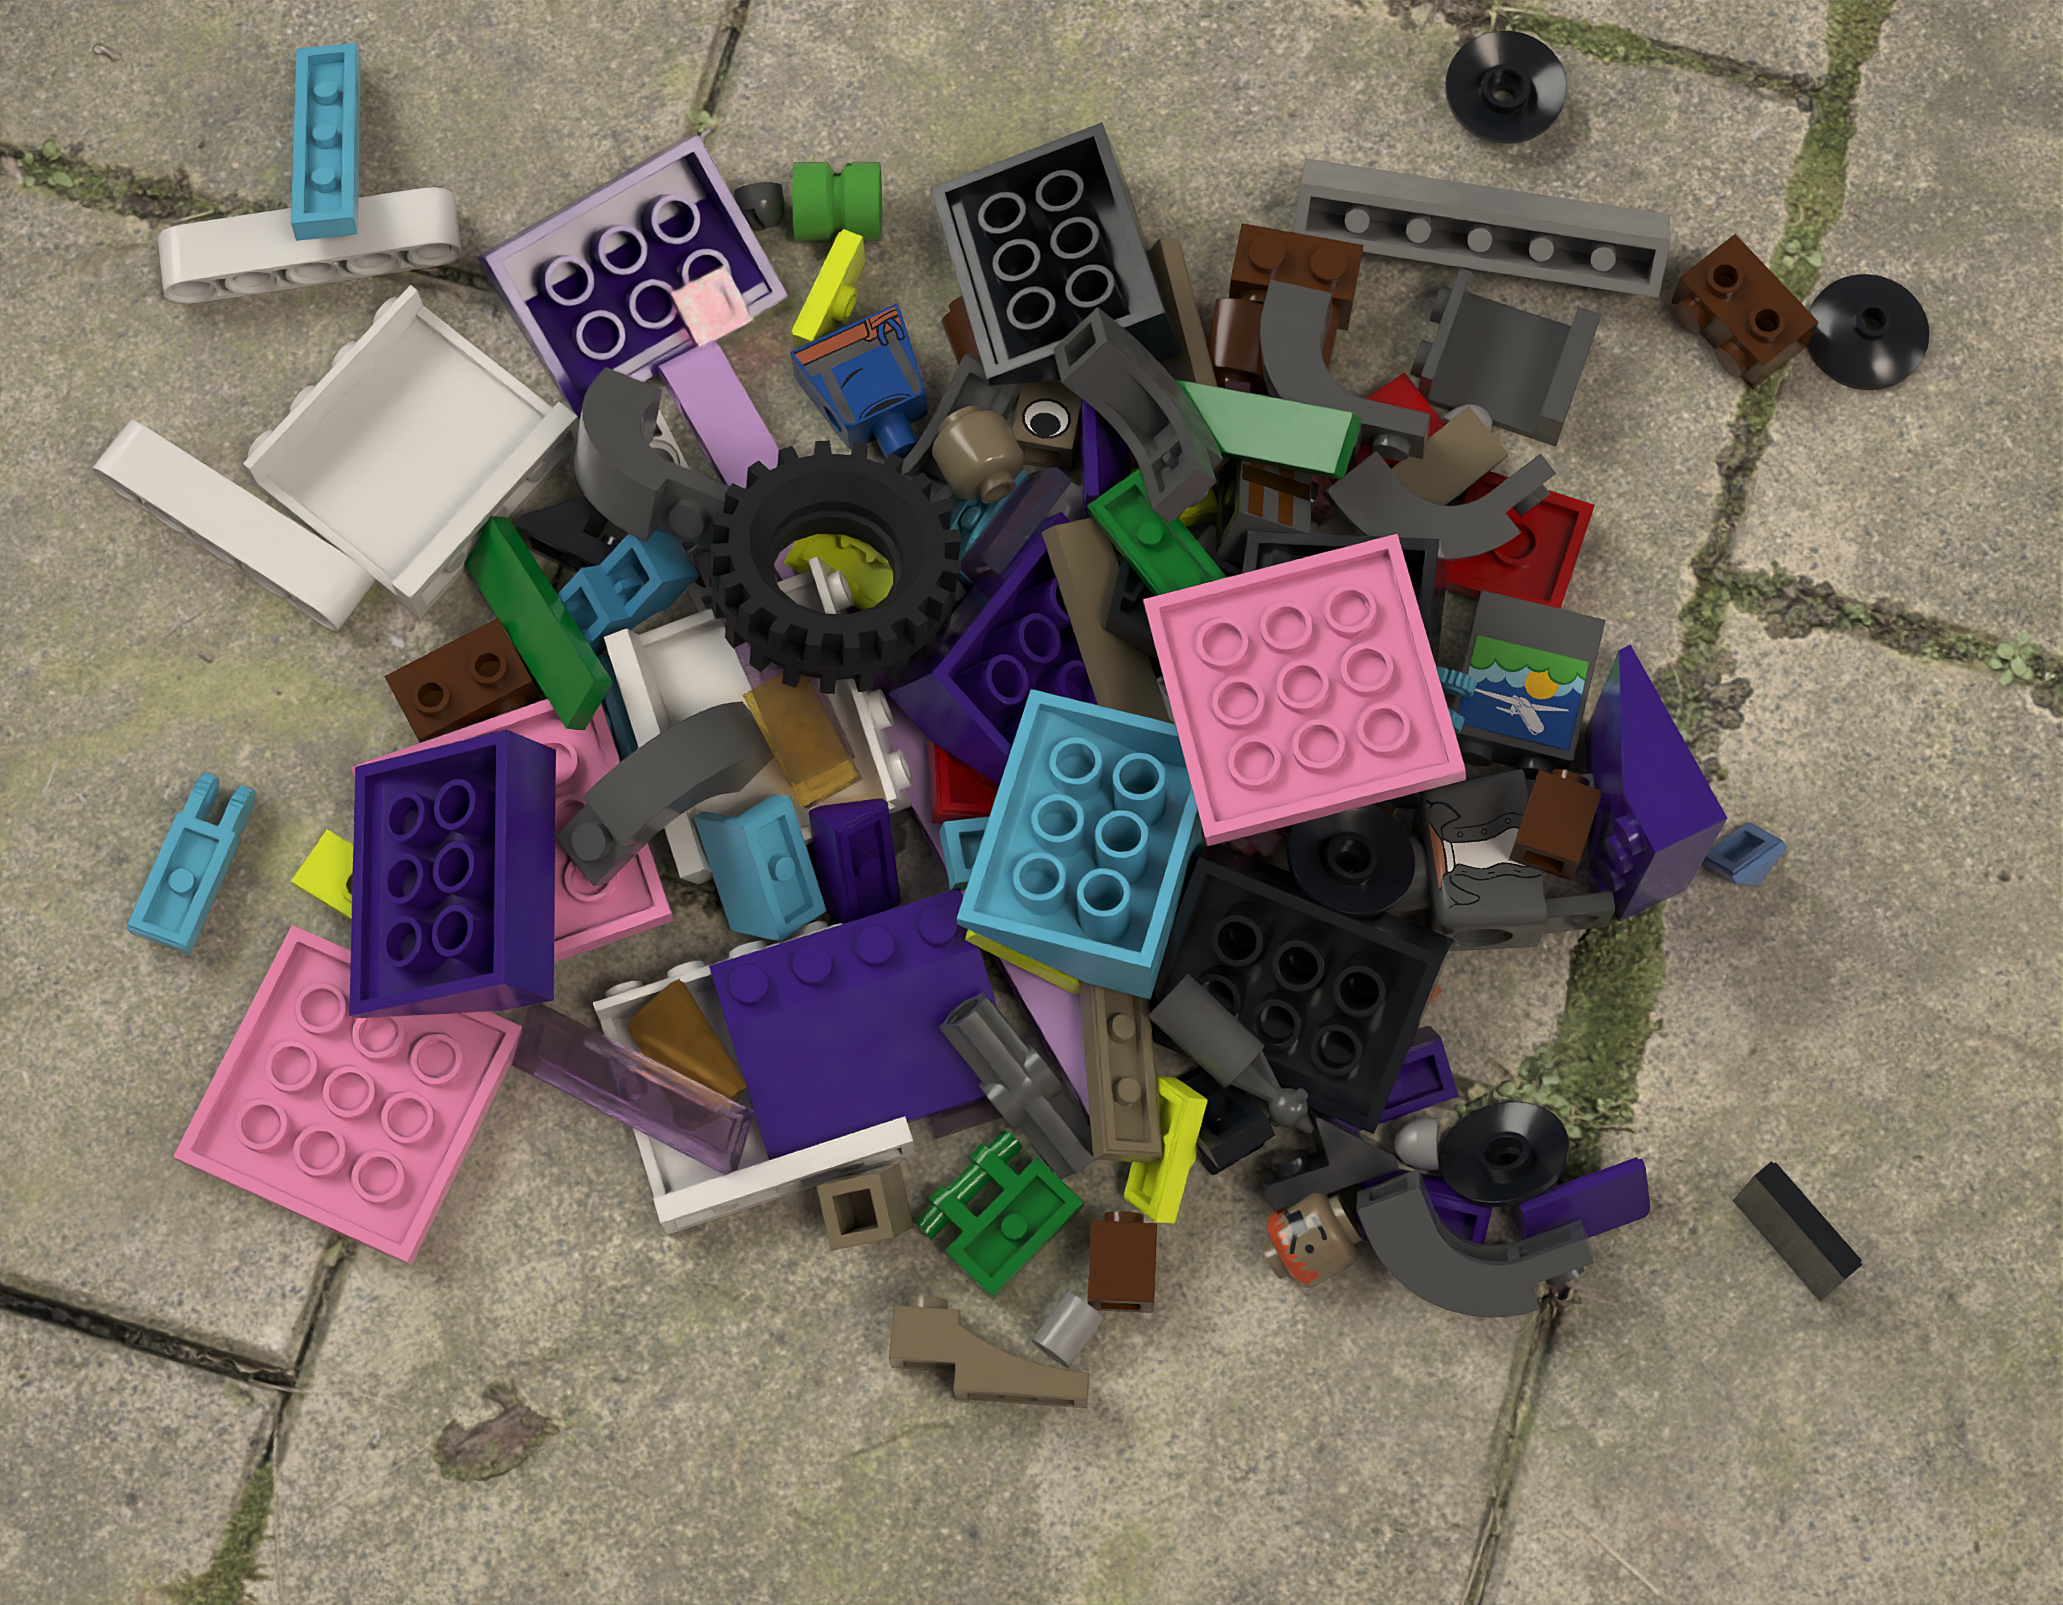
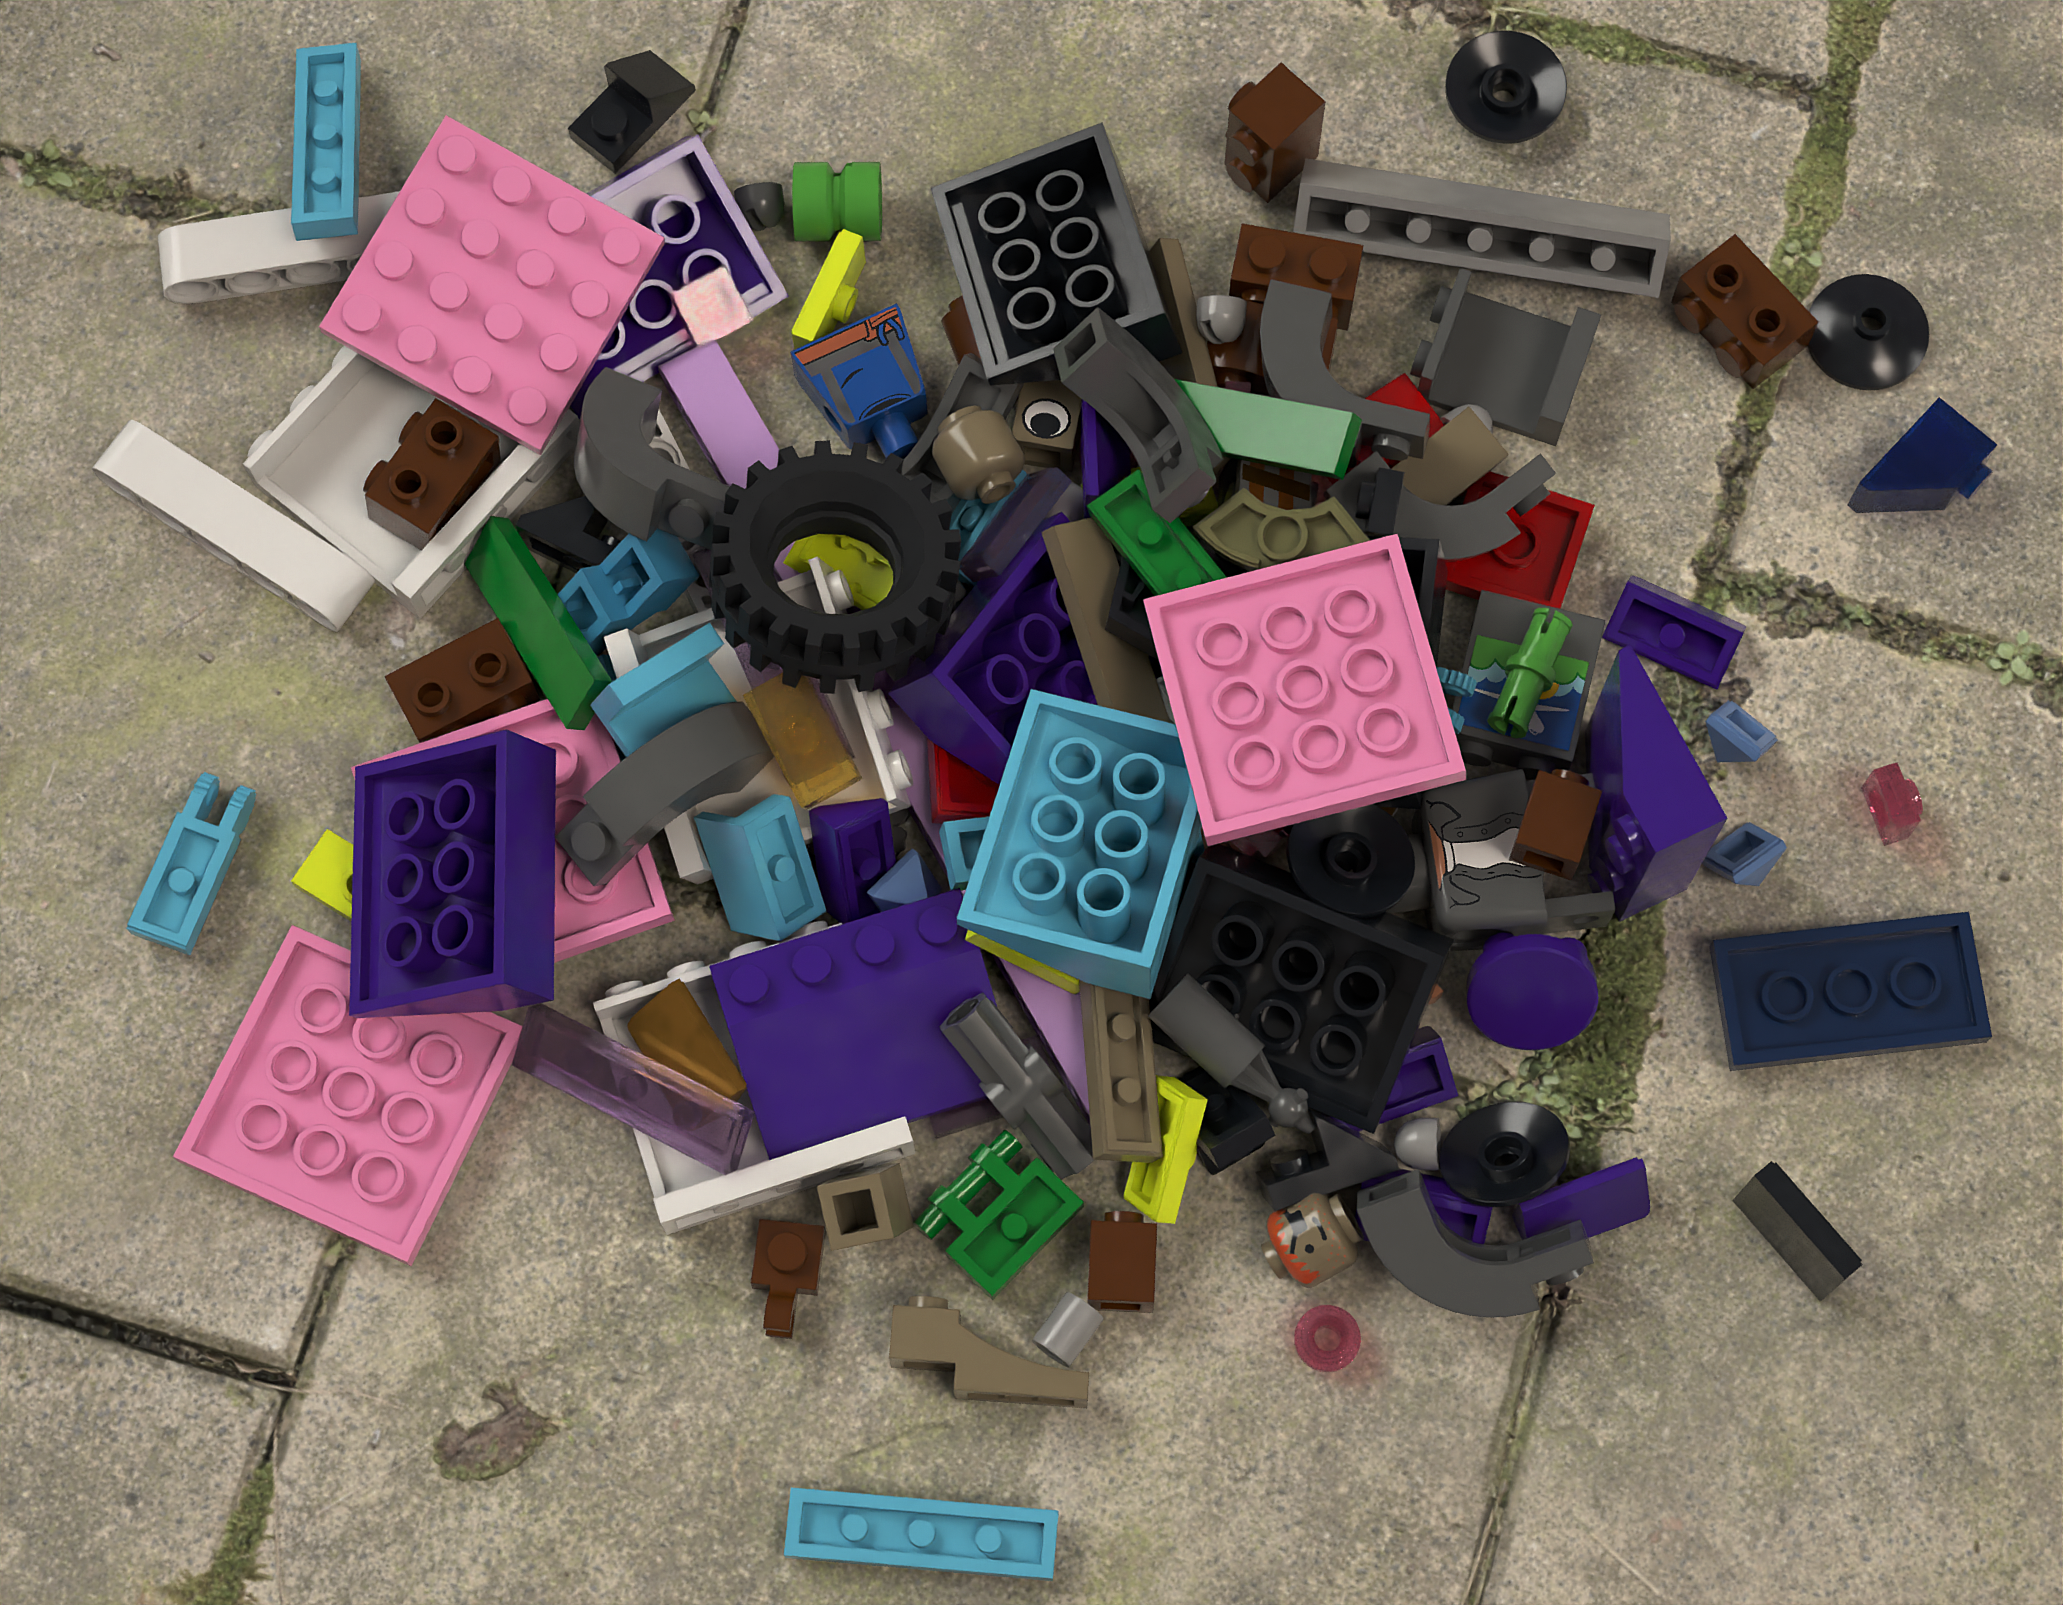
(431, 474): none -> reddish brown brick
(492, 285): none -> bright pink plate
(631, 109): none -> black slope
(663, 691): none -> medium azure panel
(786, 1265): none -> reddish brown plate
(904, 883): none -> medium blue slope
(921, 1534): none -> medium azure plate
(1220, 317): none -> light grey hinge
(1265, 535): none -> olive tile
(1272, 132): none -> reddish brown brick
(1332, 1318): none -> clear pink plate
(1379, 502): none -> black plate
(1530, 672): none -> bright green pin
(1532, 990): none -> dark purple tile
(1674, 631): none -> dark purple slope
(1738, 735): none -> medium blue slope
(1850, 991): none -> dark blue plate
(1893, 803): none -> clear pink plate
(1927, 465): none -> clear blue slope

